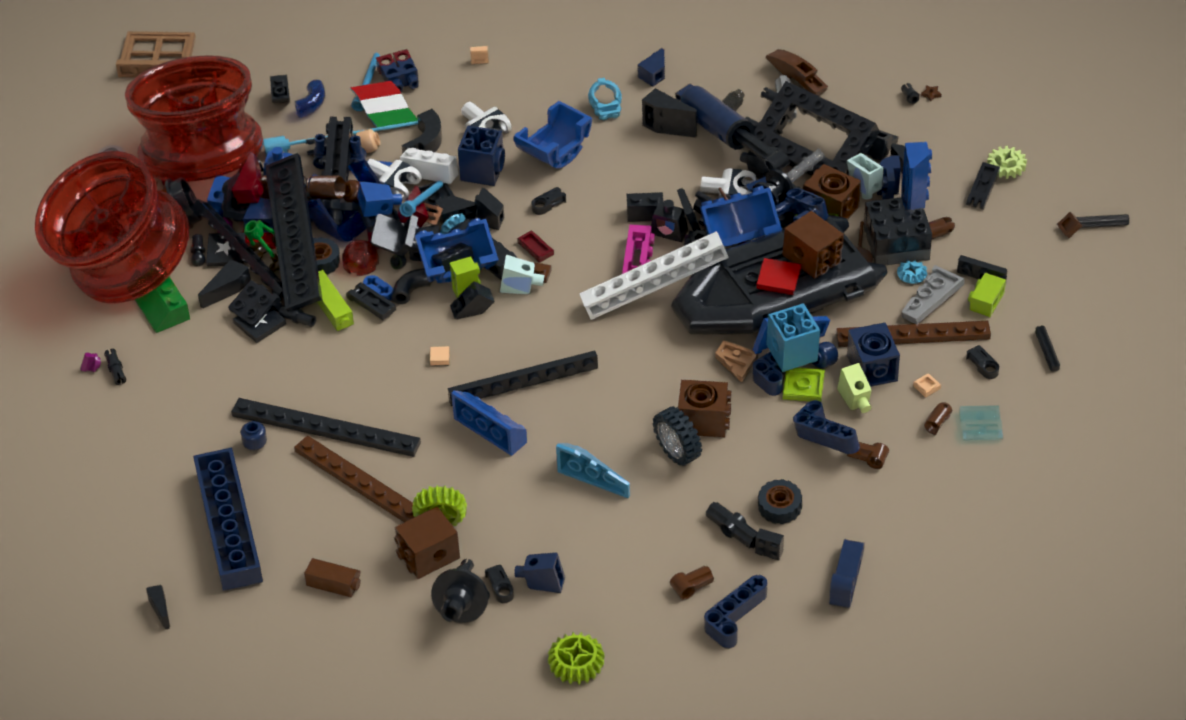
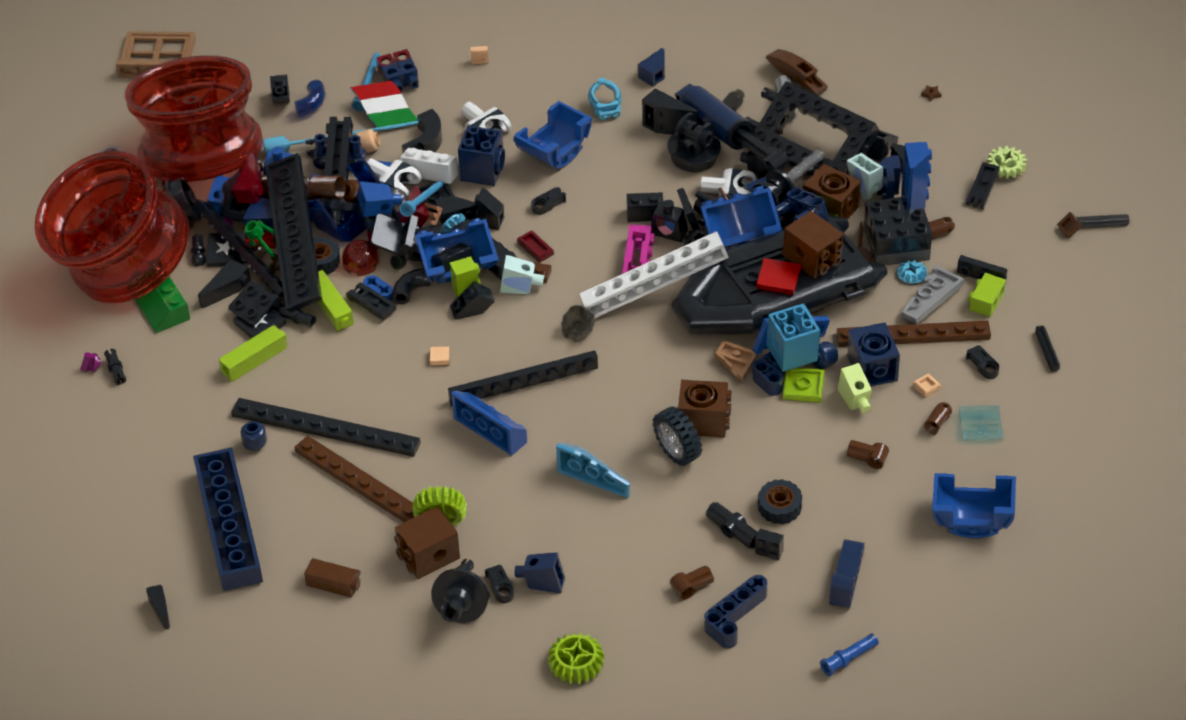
(253, 353): none -> lime brick
(577, 323): none -> clear smoke hair
(693, 145): none -> black piece
(814, 427): dark blue beam -> none
(841, 658): none -> blue pin
(911, 95): black pin -> none
(973, 510): none -> blue cylinder

